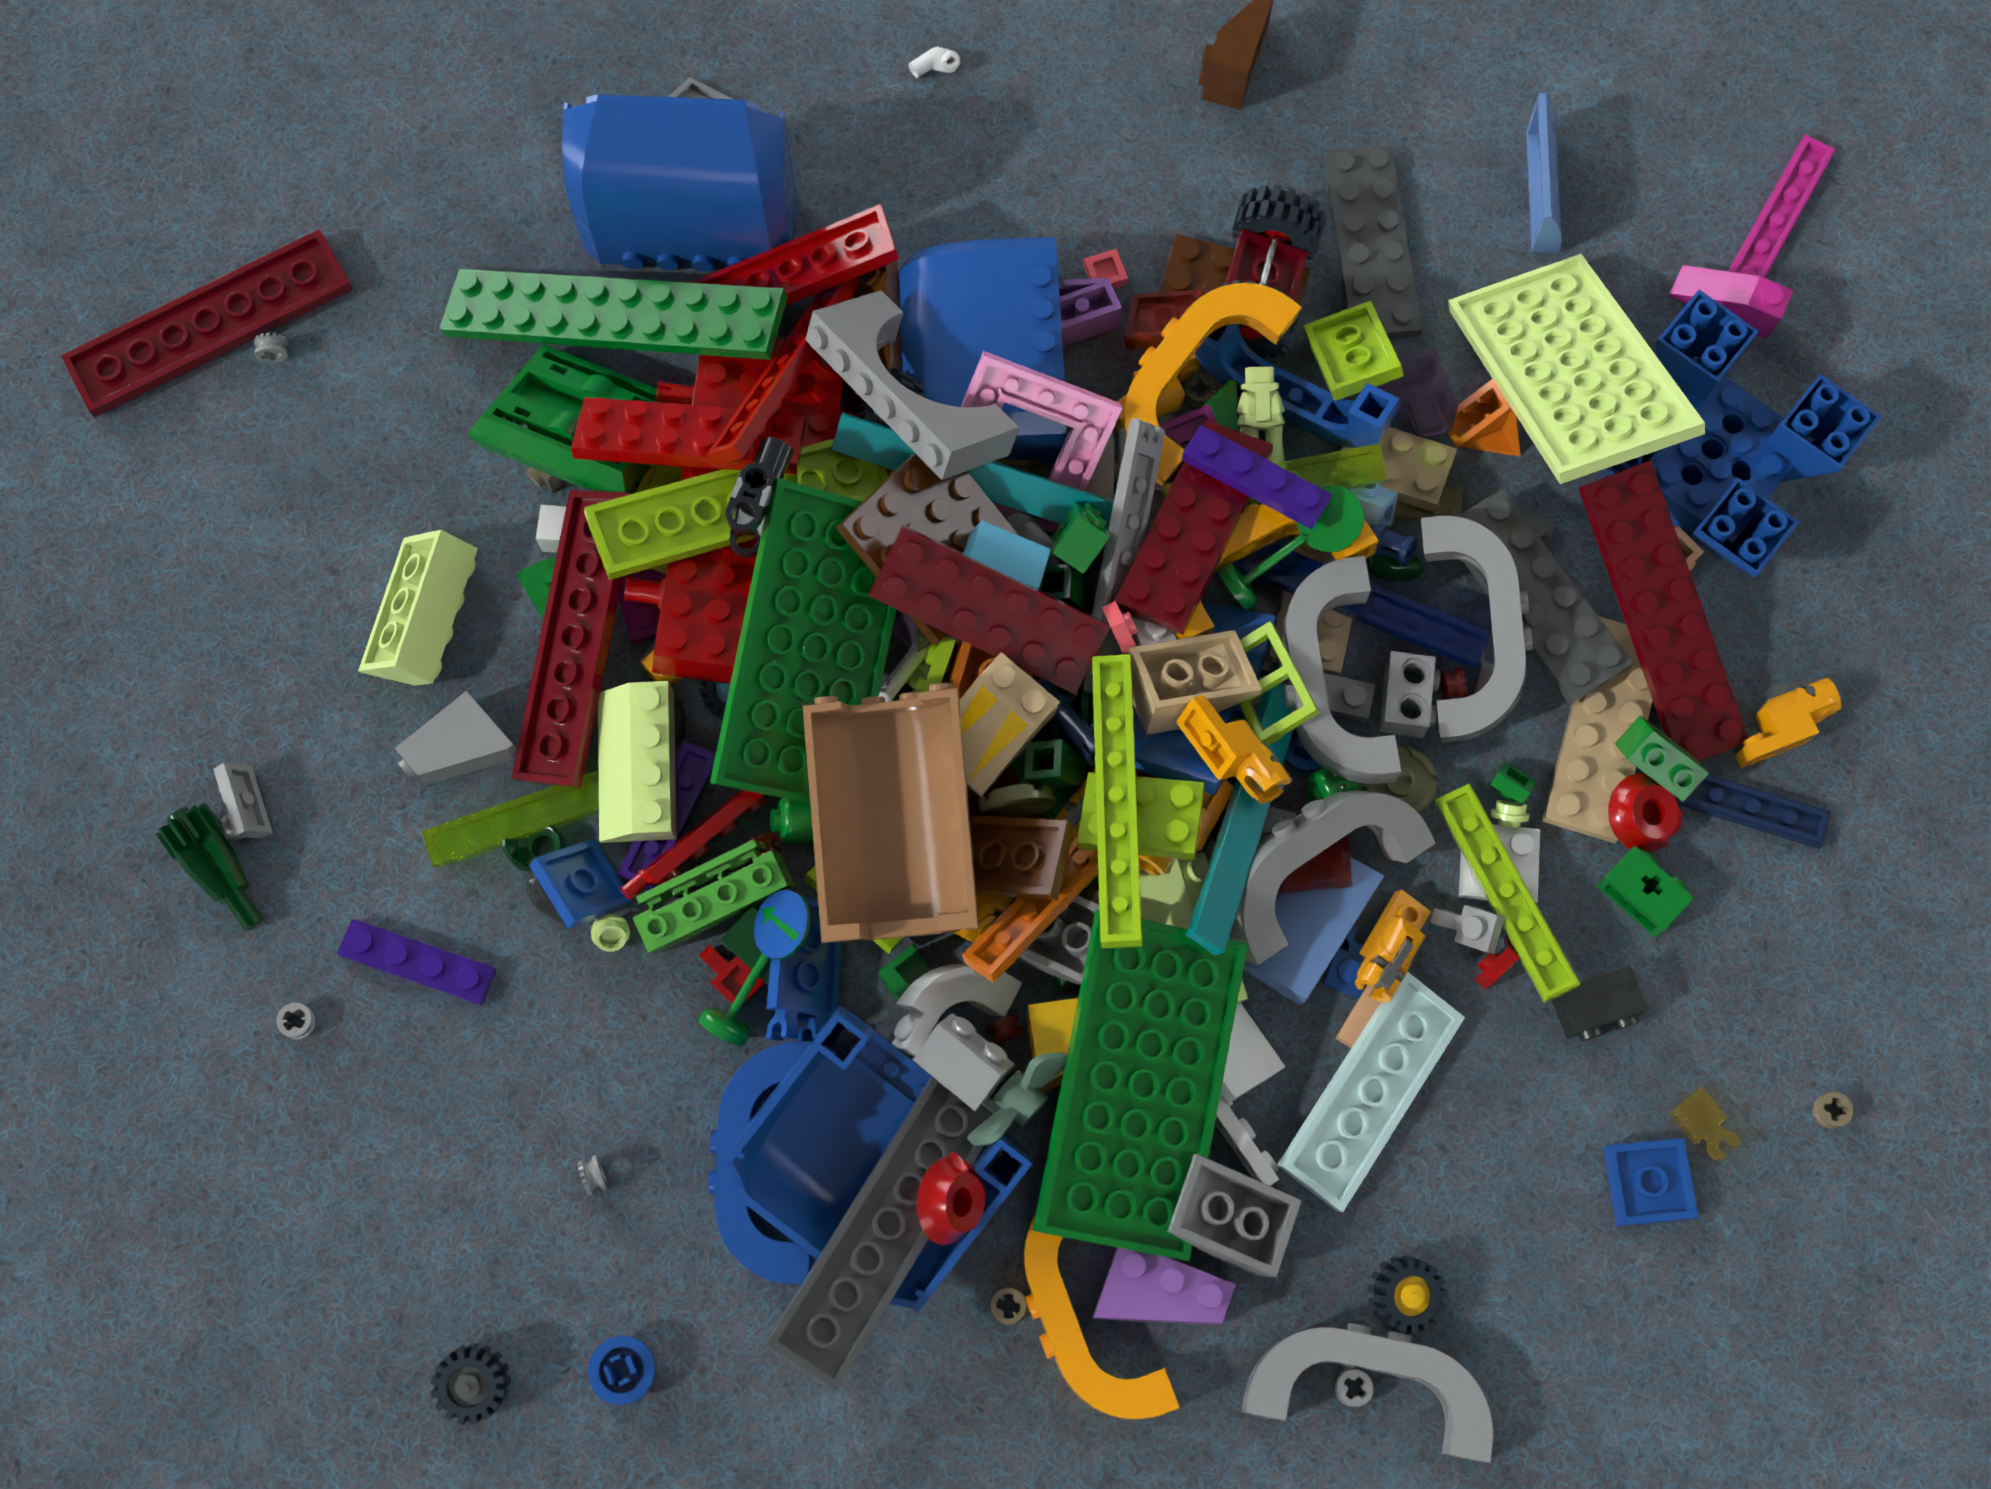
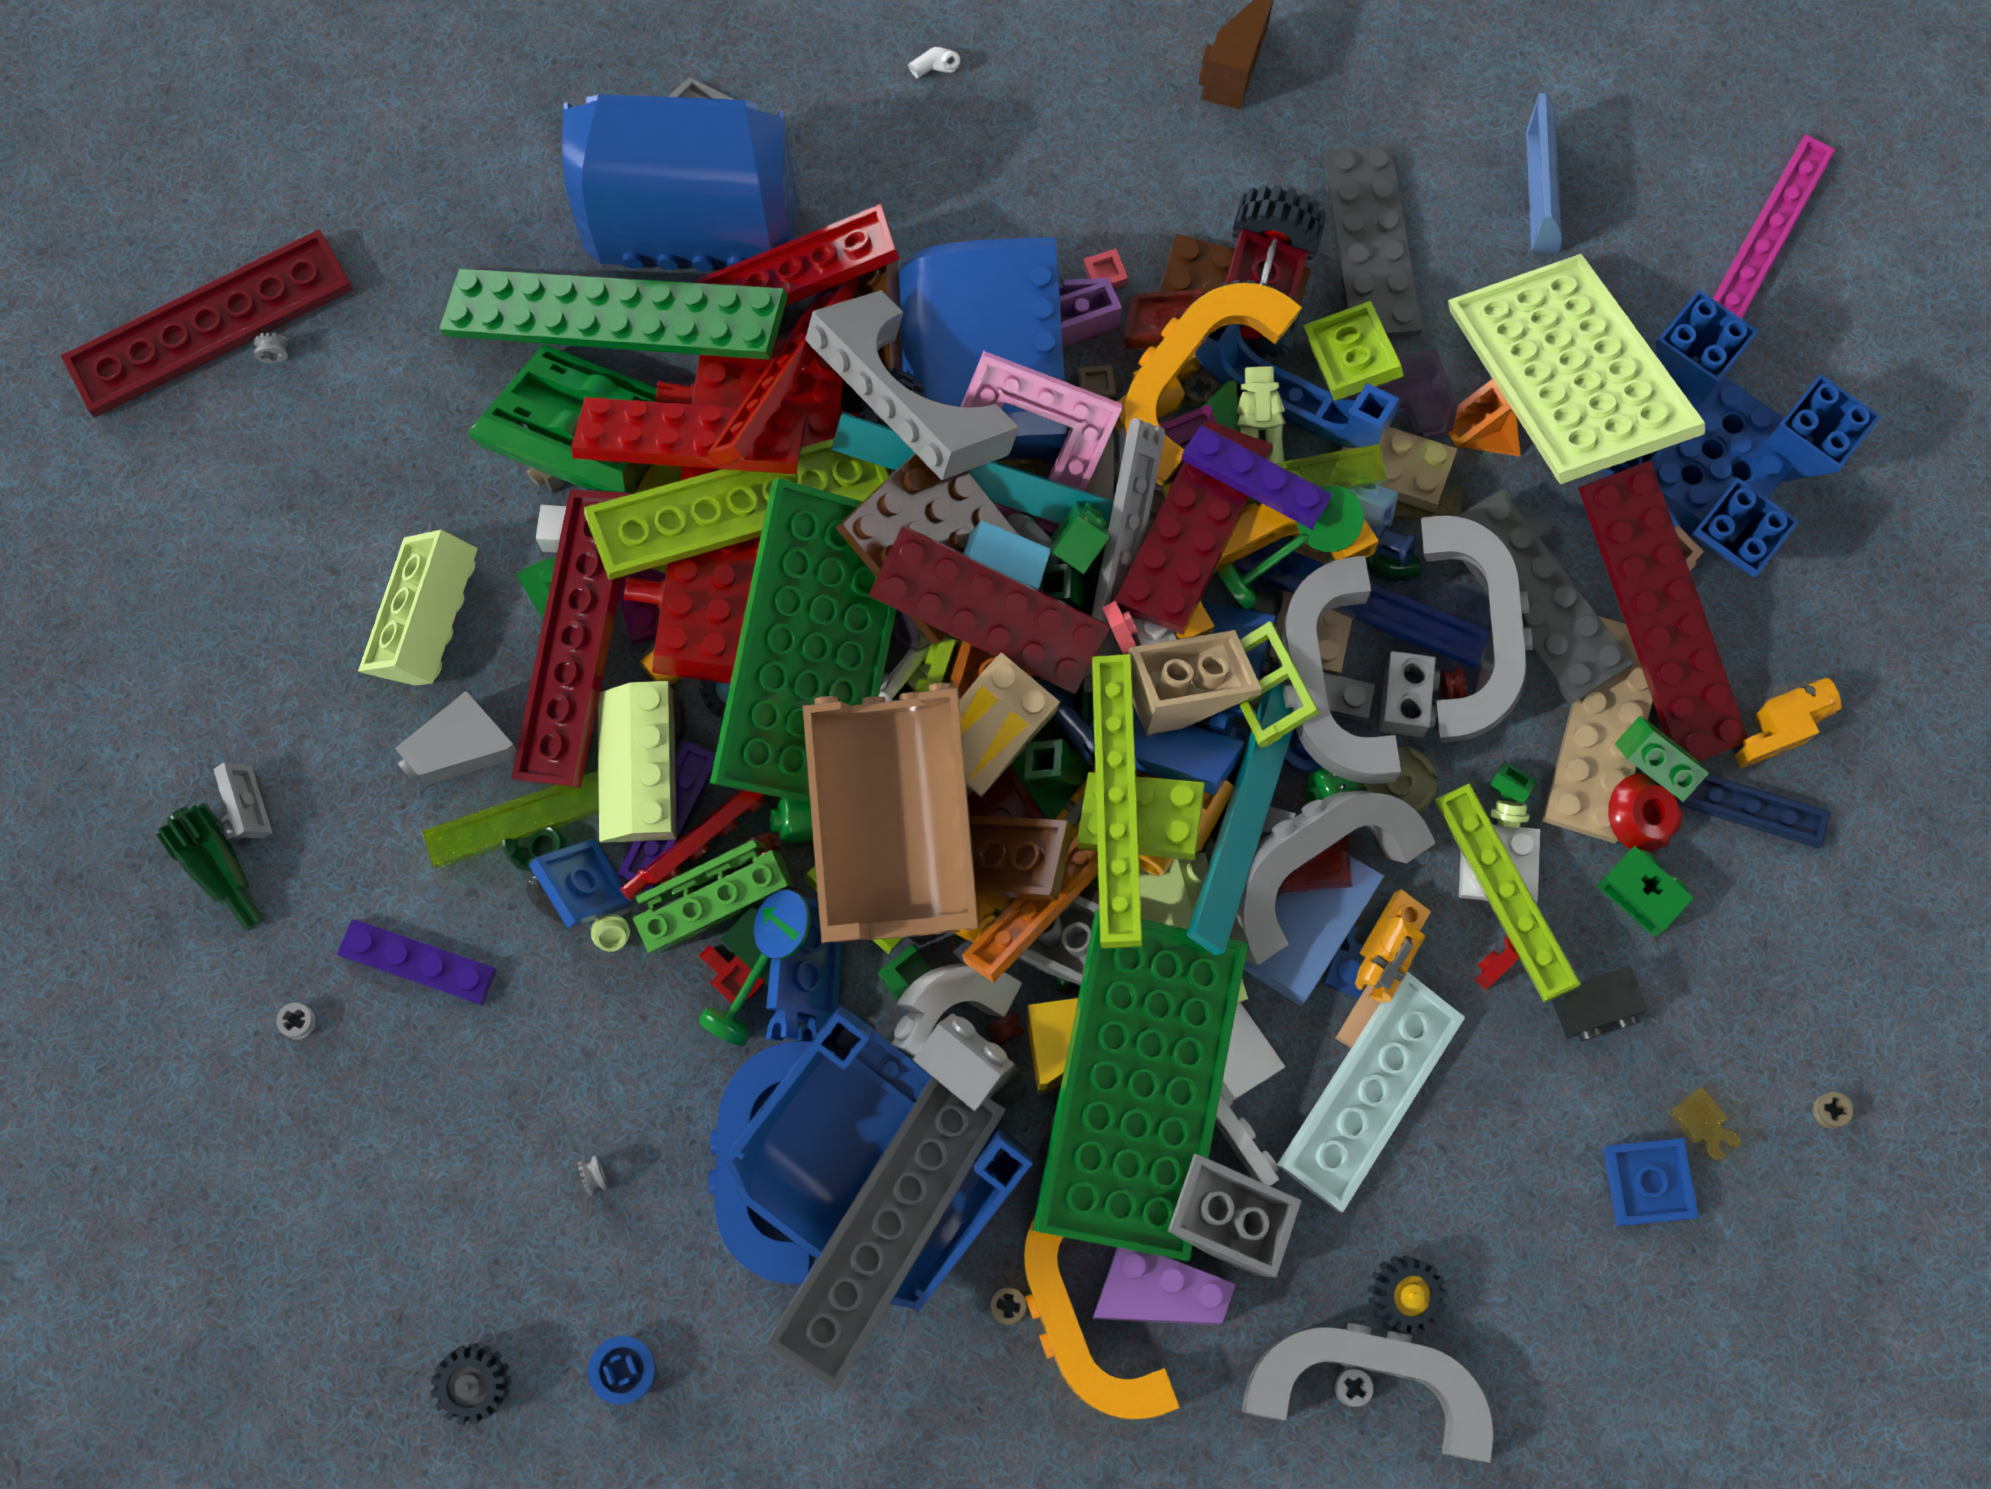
(753, 492): black connector -> none
(950, 1199): red piece -> none
(1017, 801): olive tile -> none
(1019, 1097): sand green piece -> none
(1098, 380): none -> dark tan tile
(1233, 750): light orange plate -> none
(1474, 927): light grey plate -> none
(1746, 295): dark pink slope -> none

